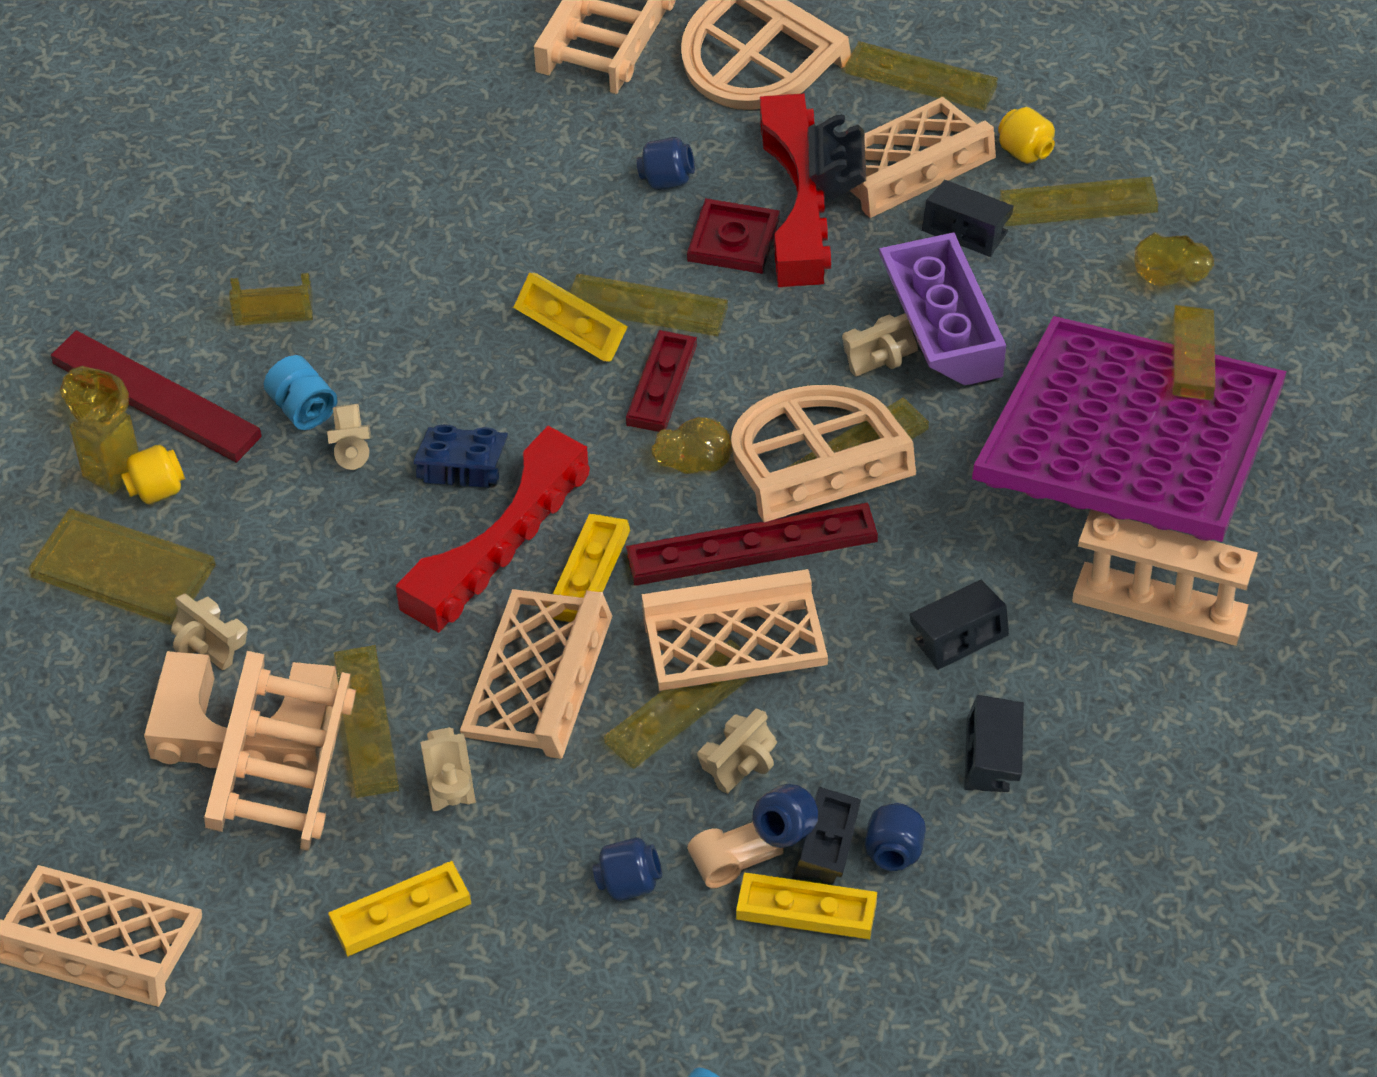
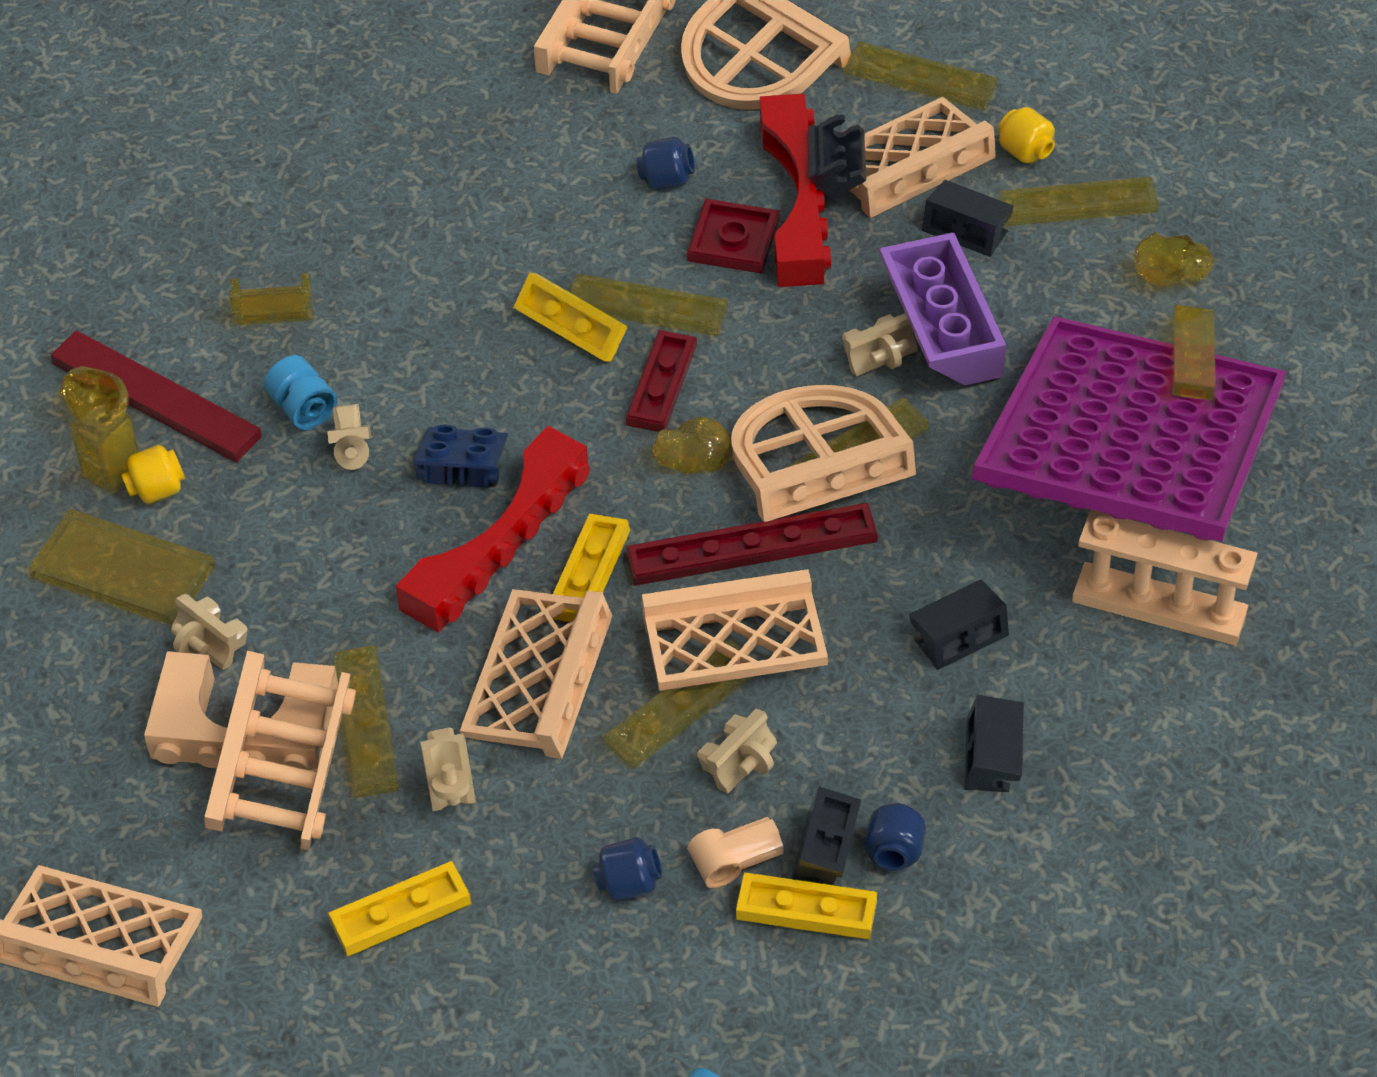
(785, 815): dark blue head -> none

